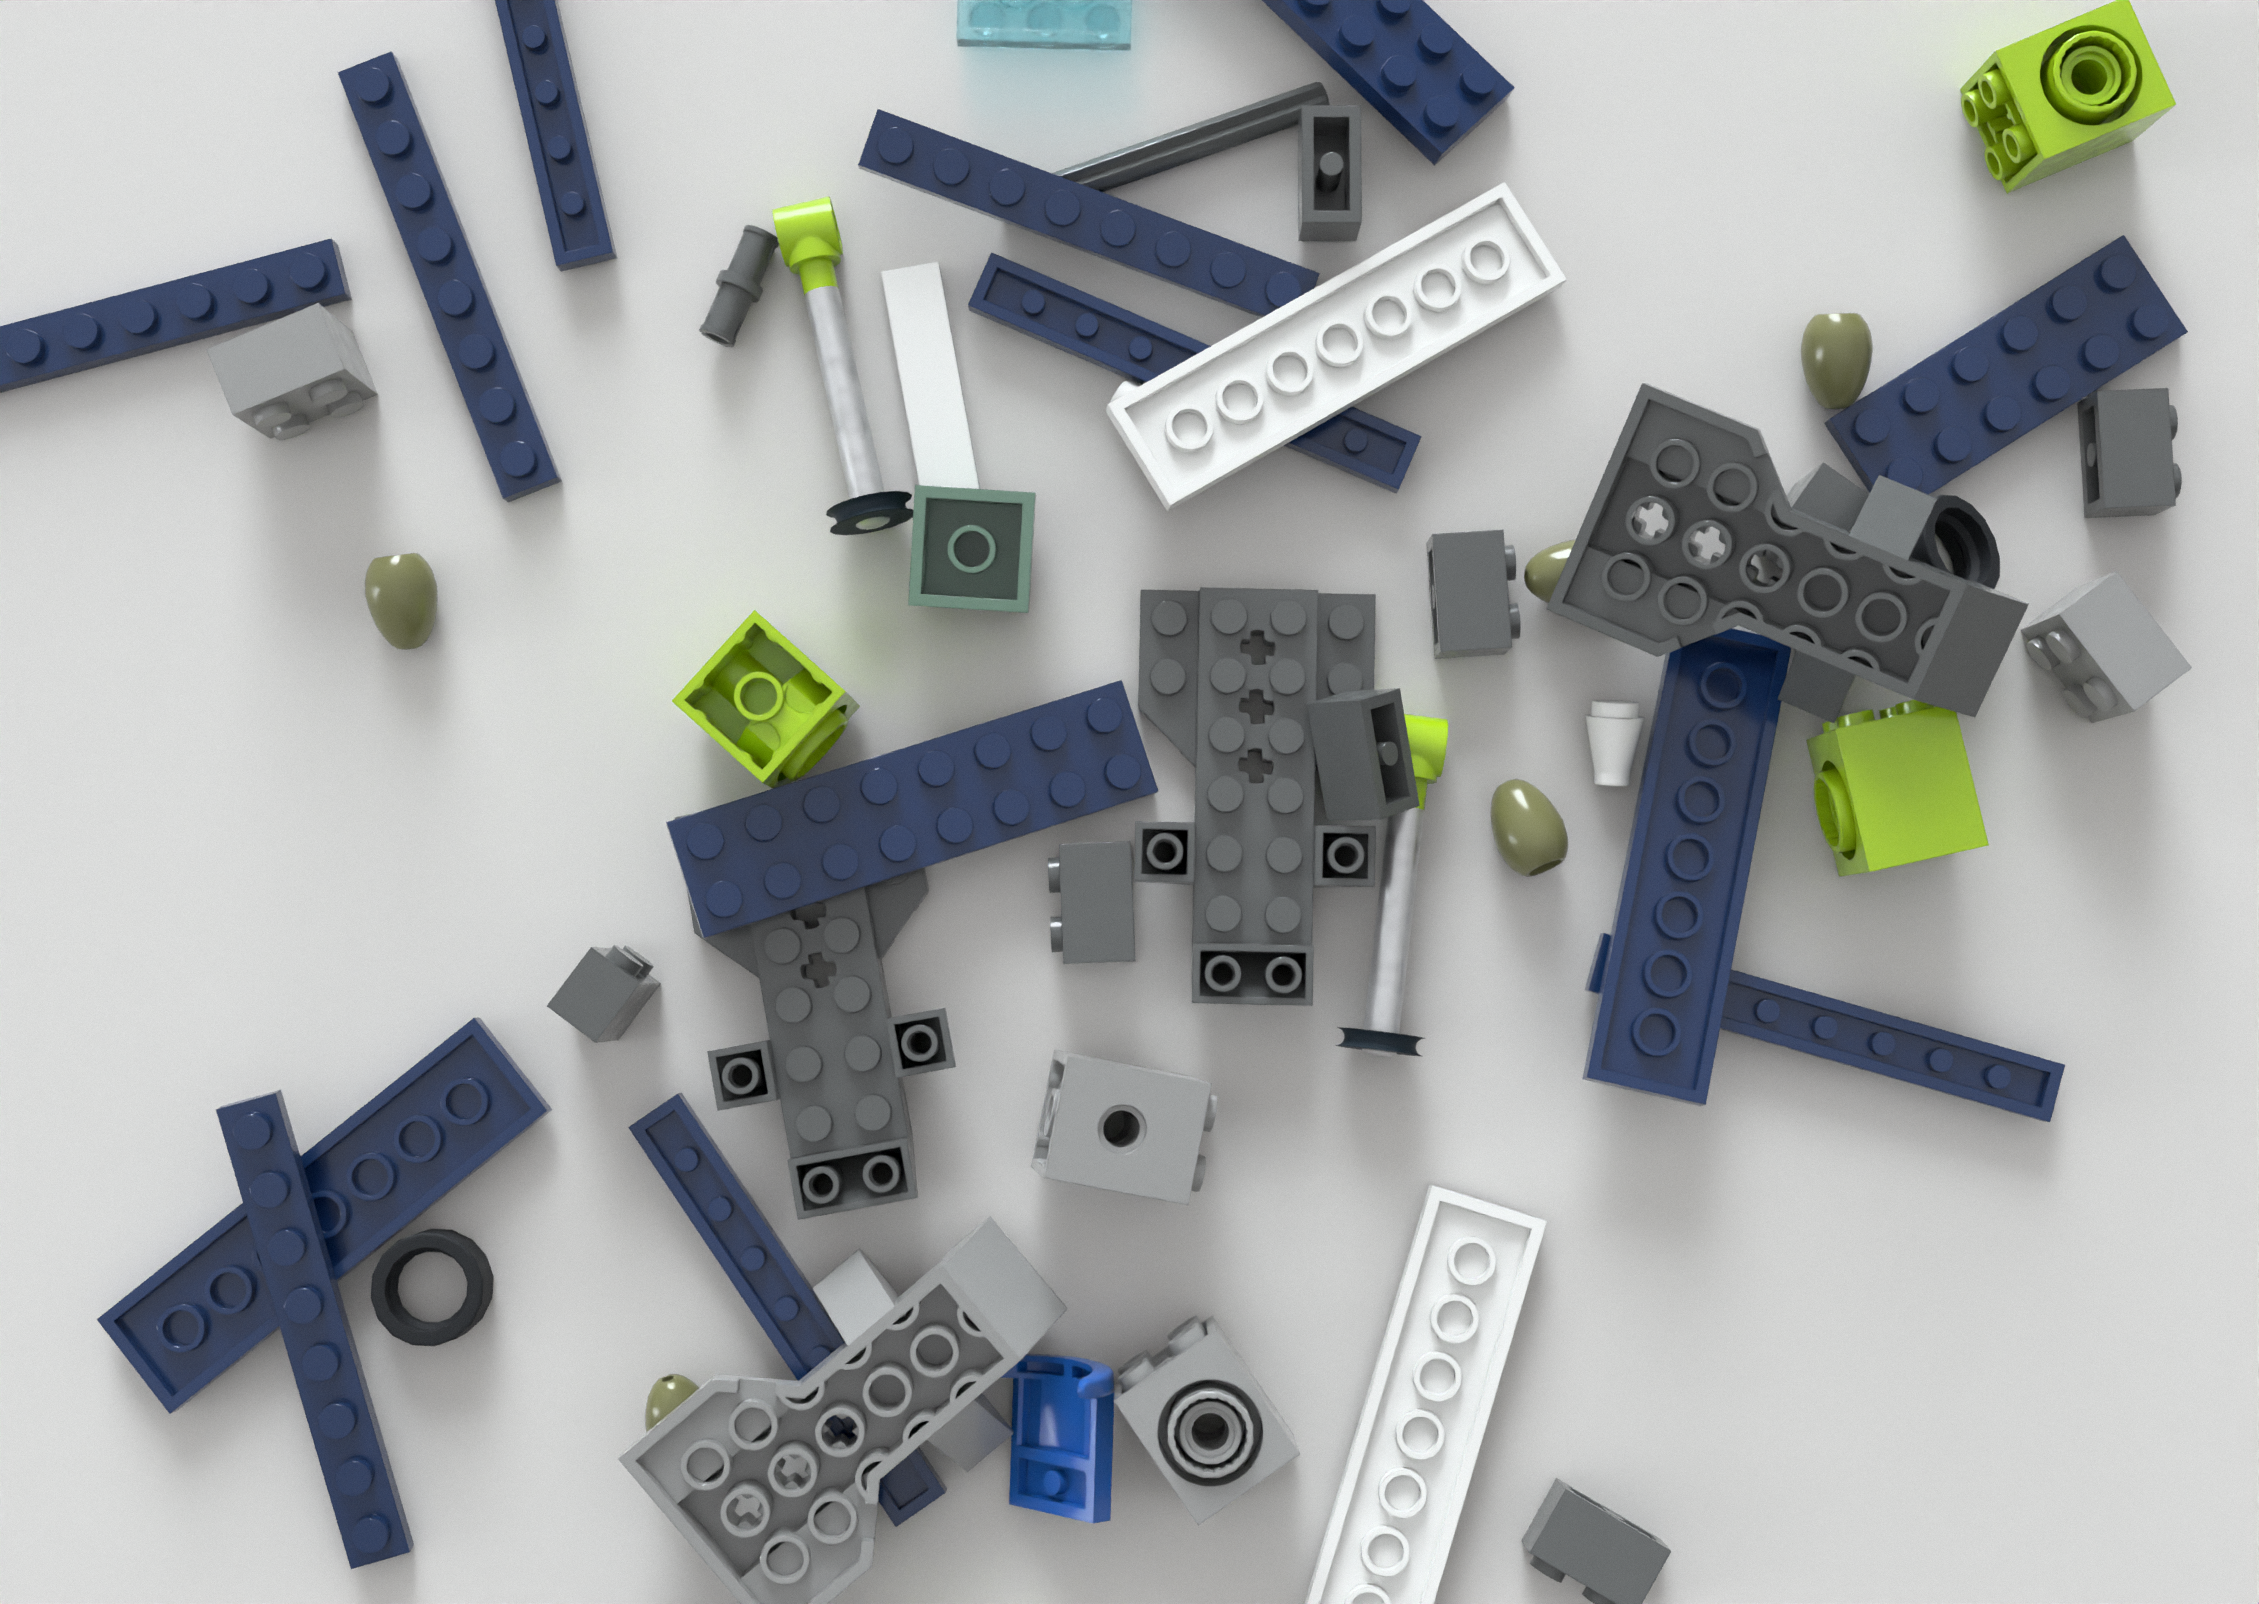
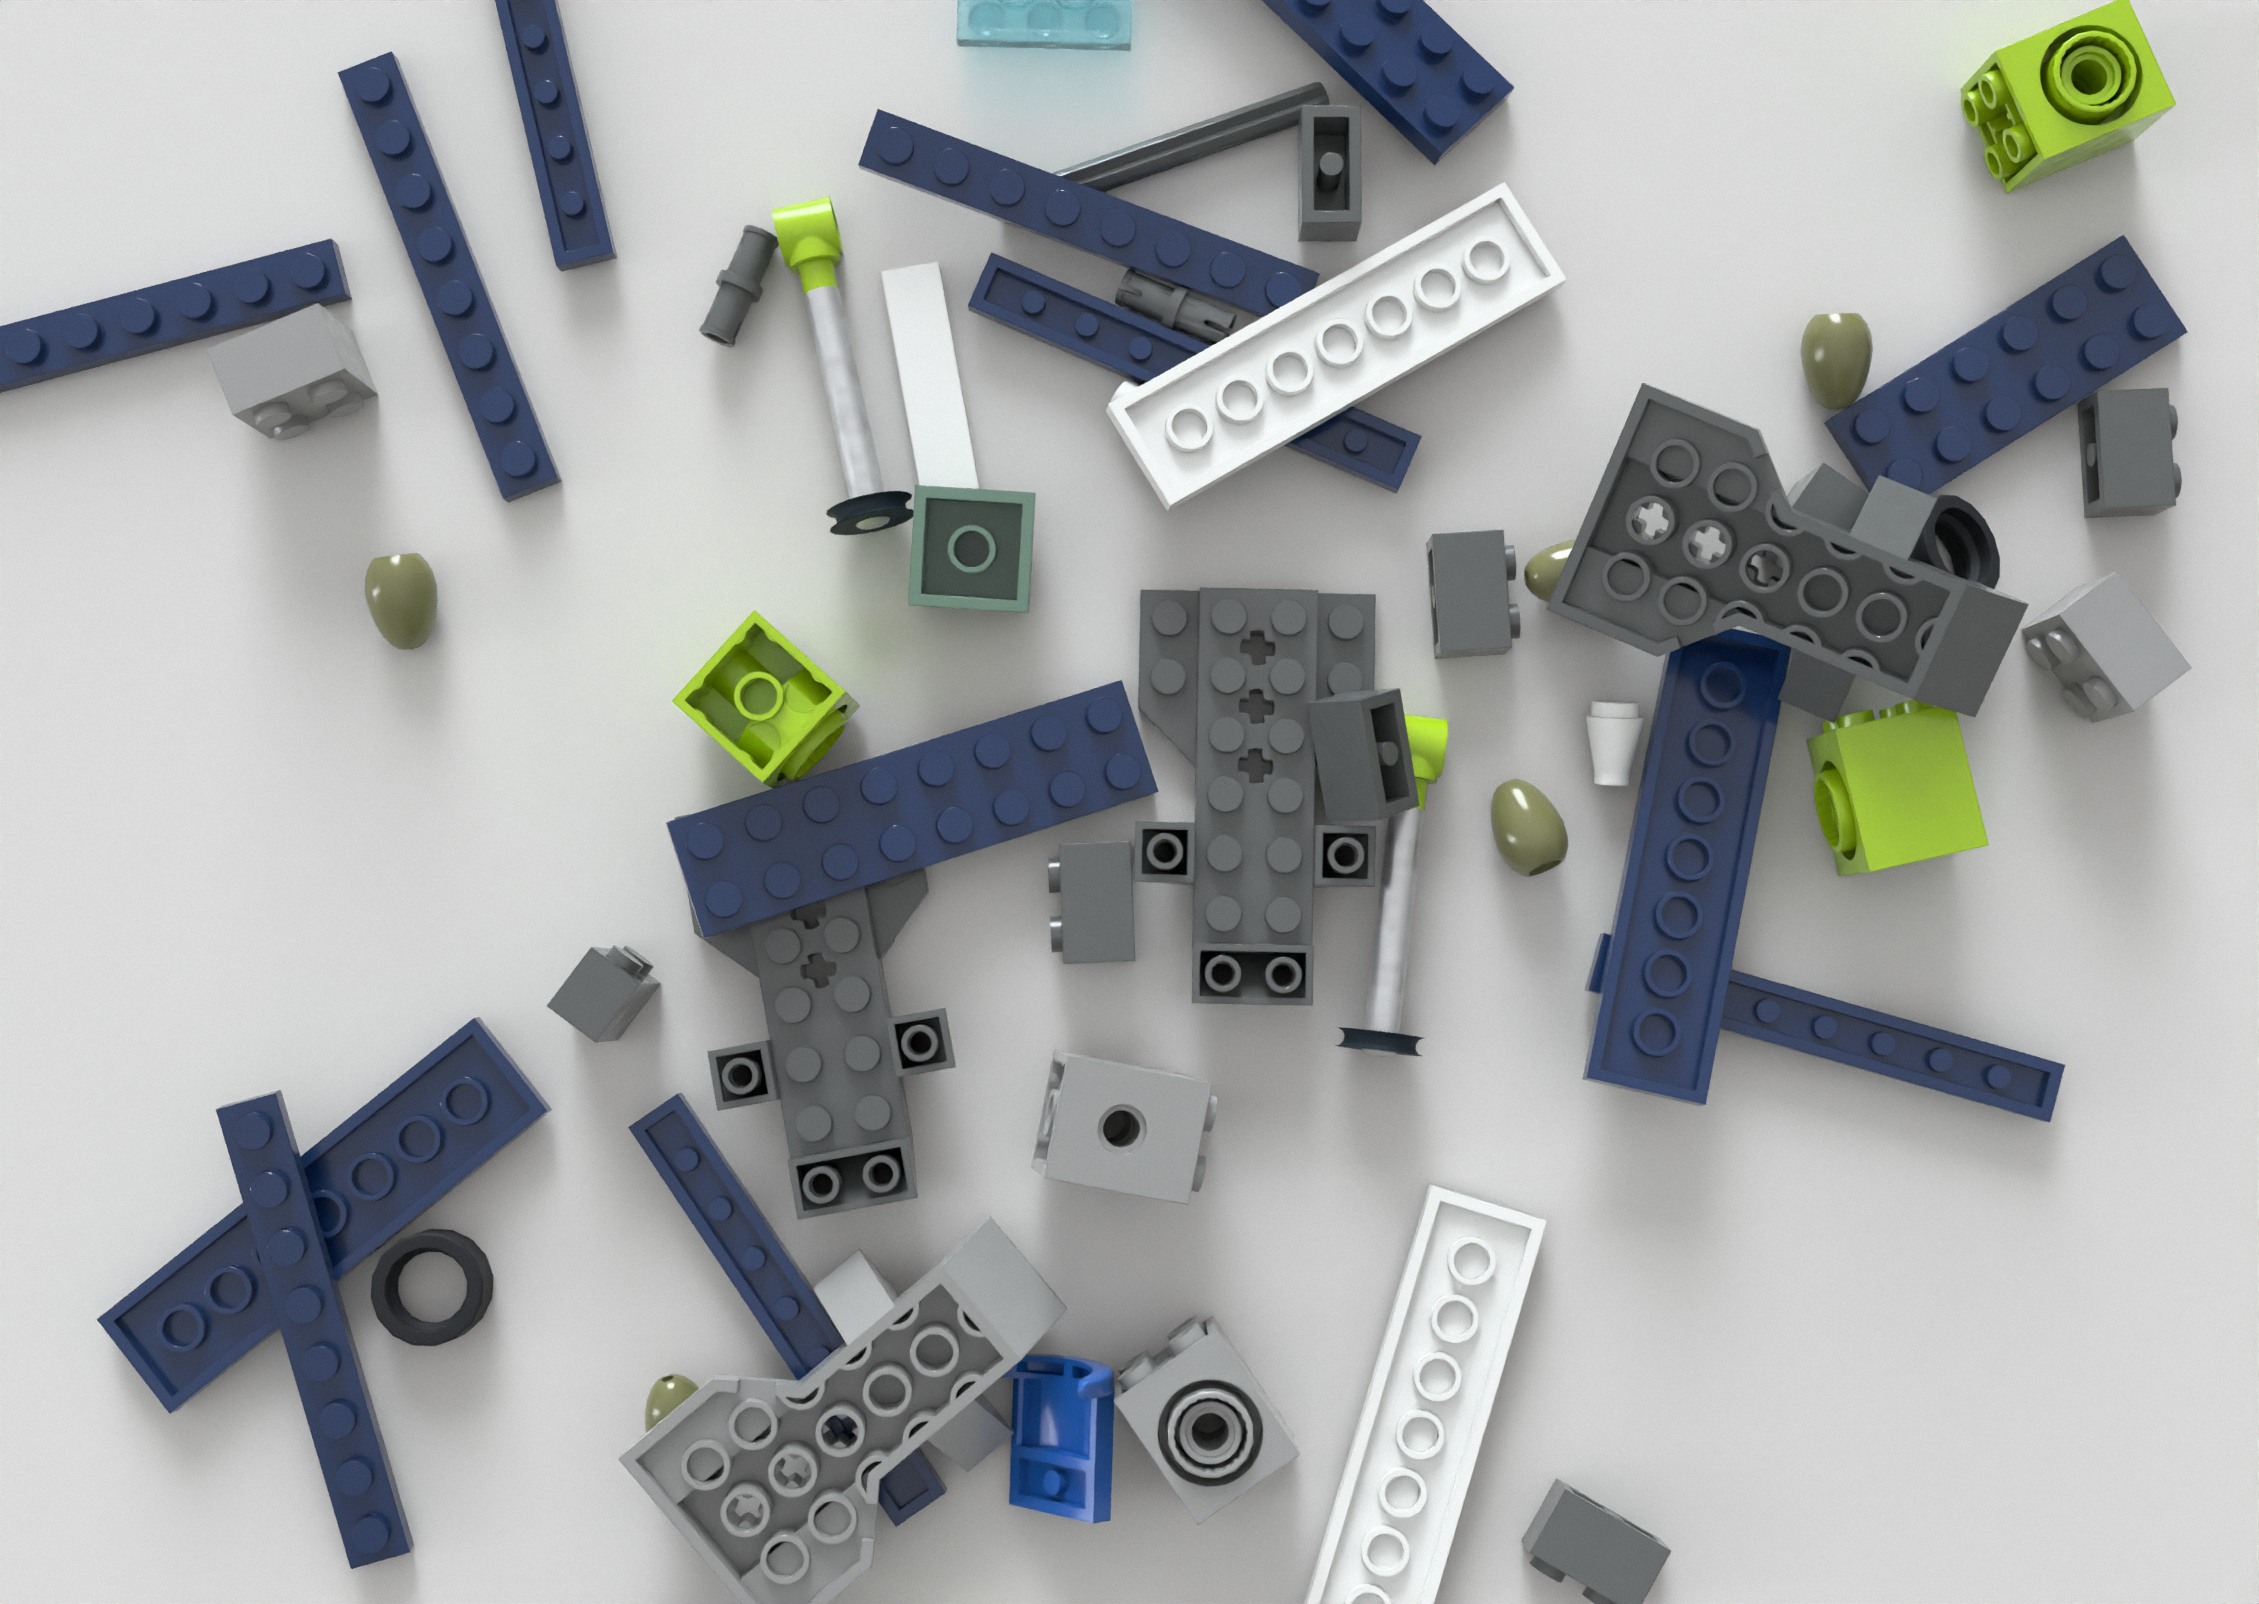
(1174, 307): none -> dark grey pin

